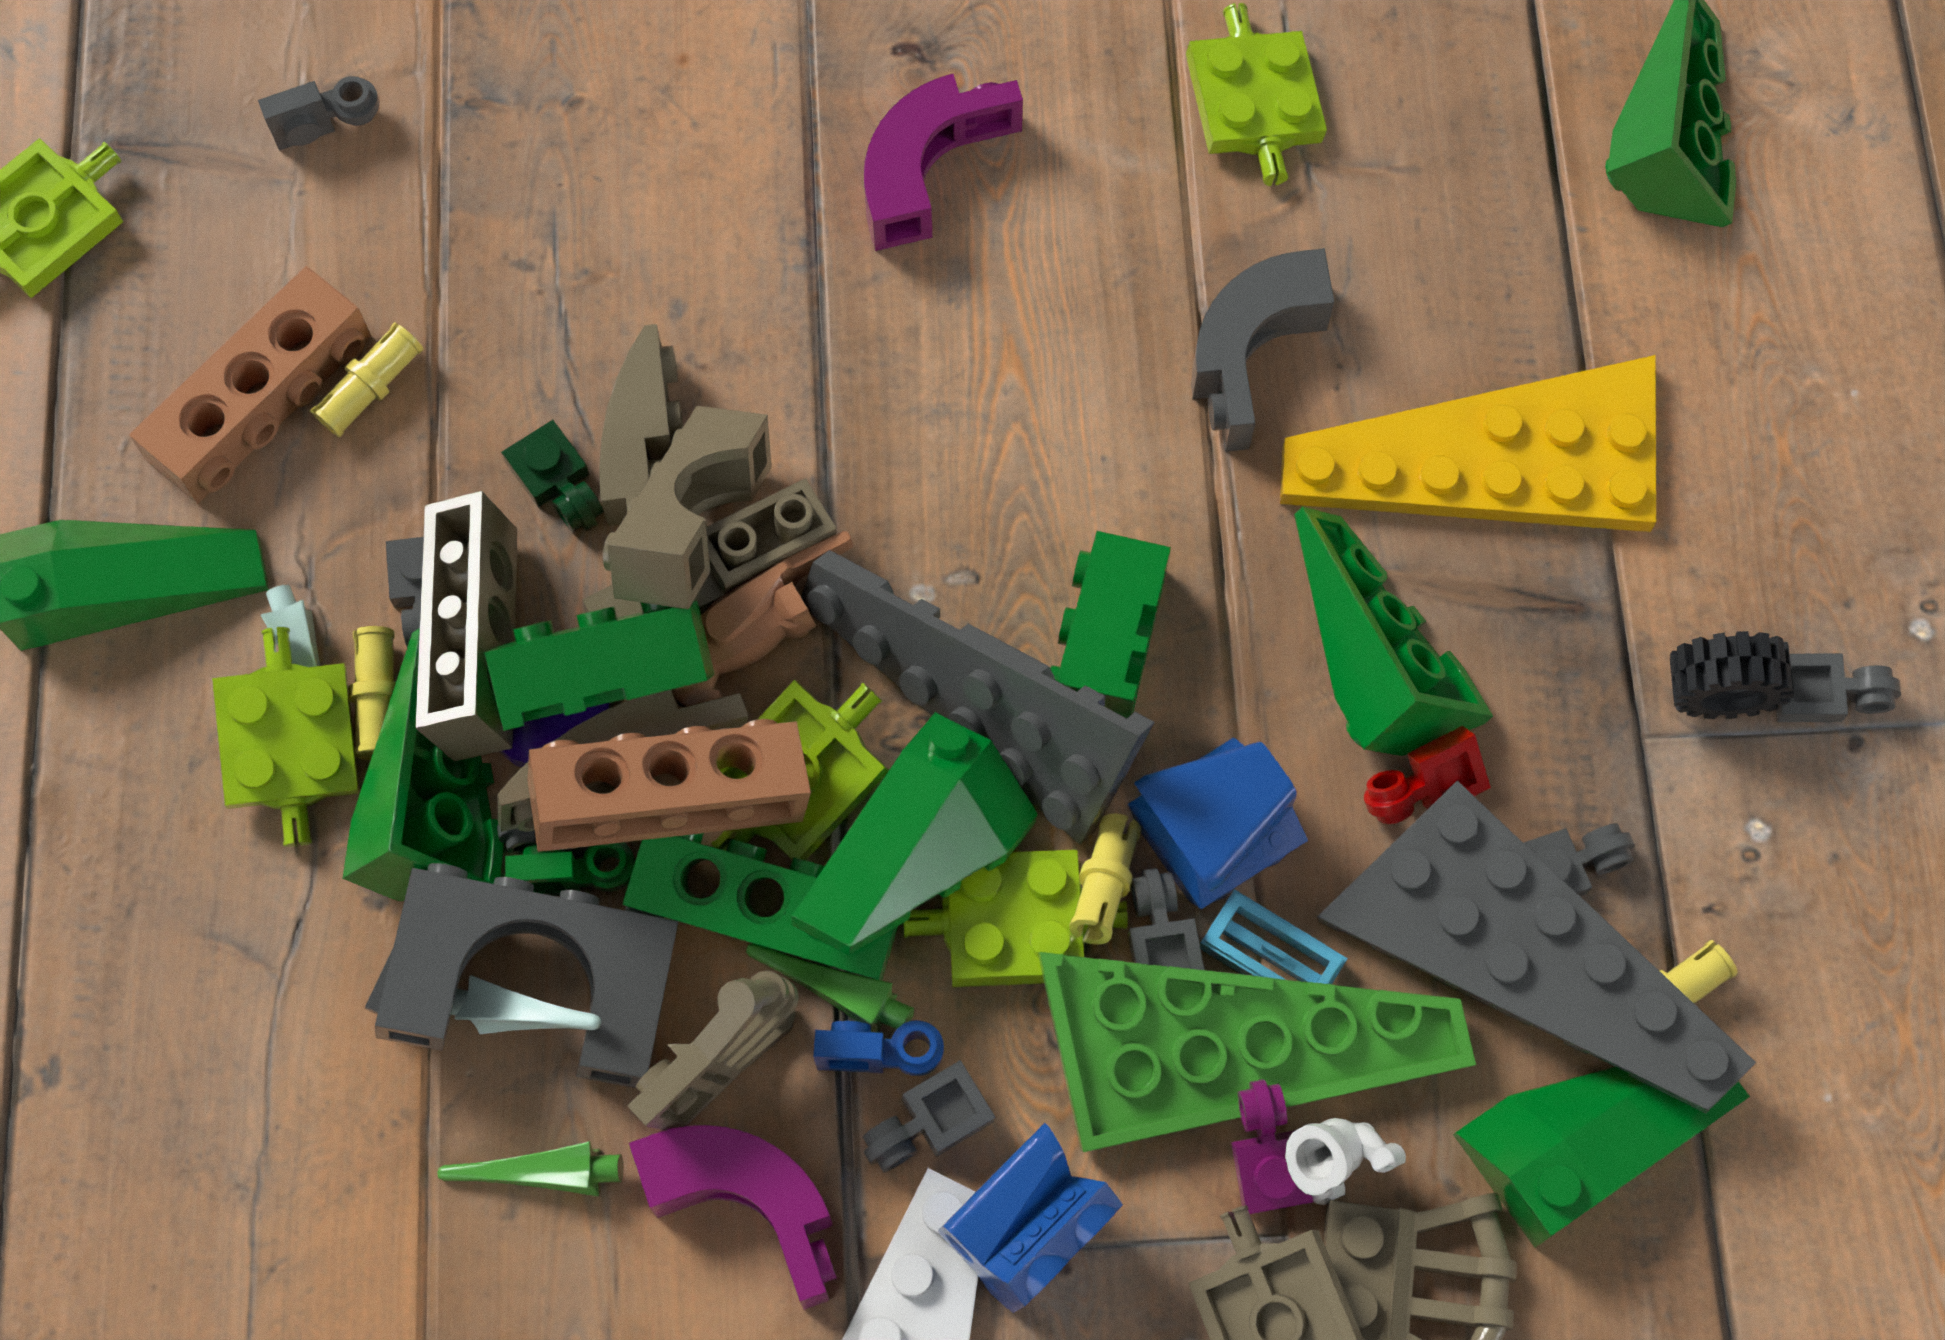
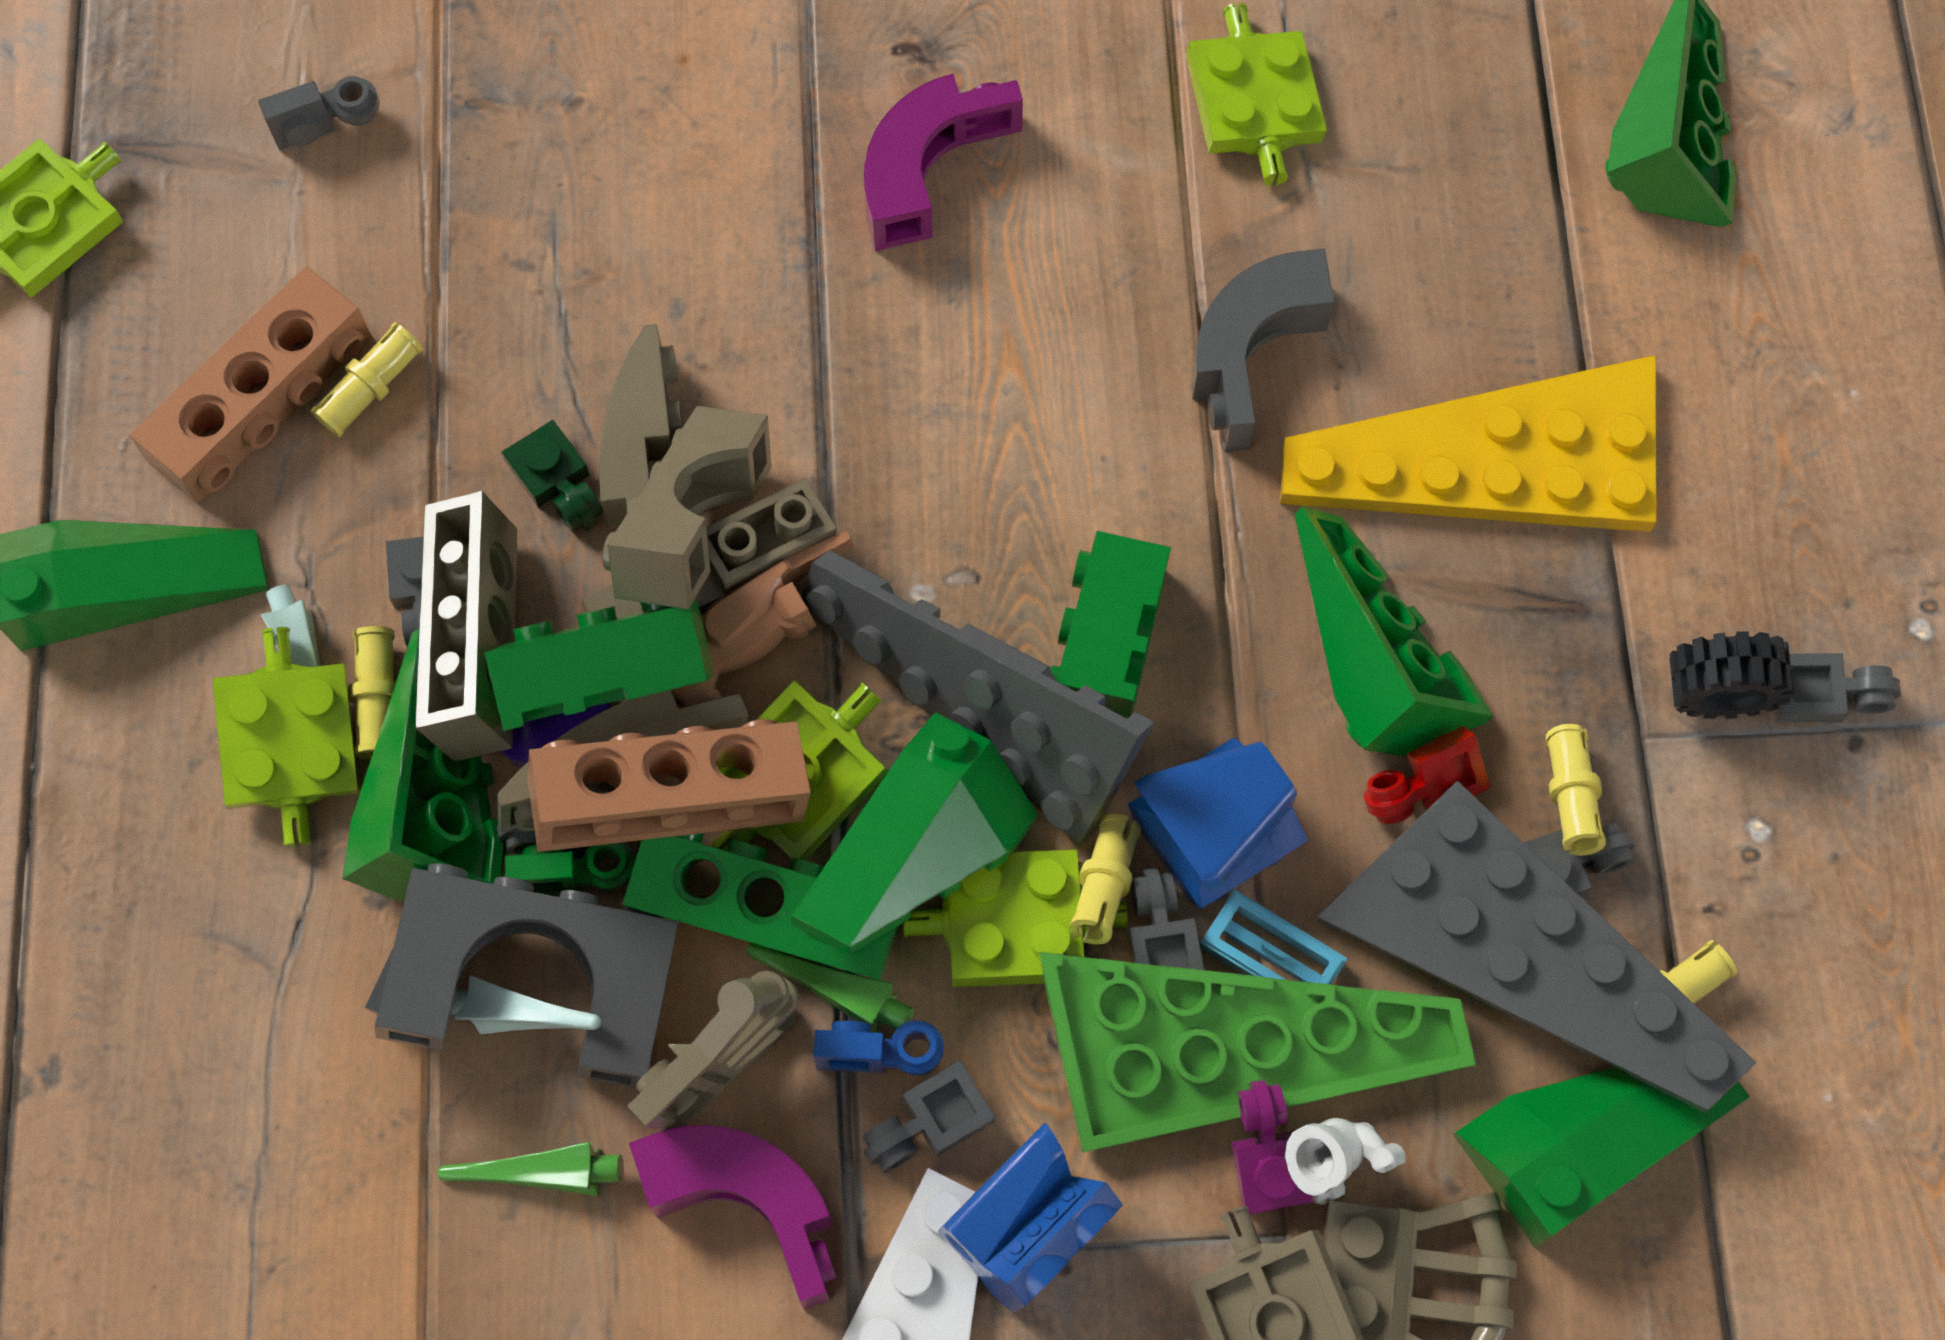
(1575, 790): none -> light yellow pin

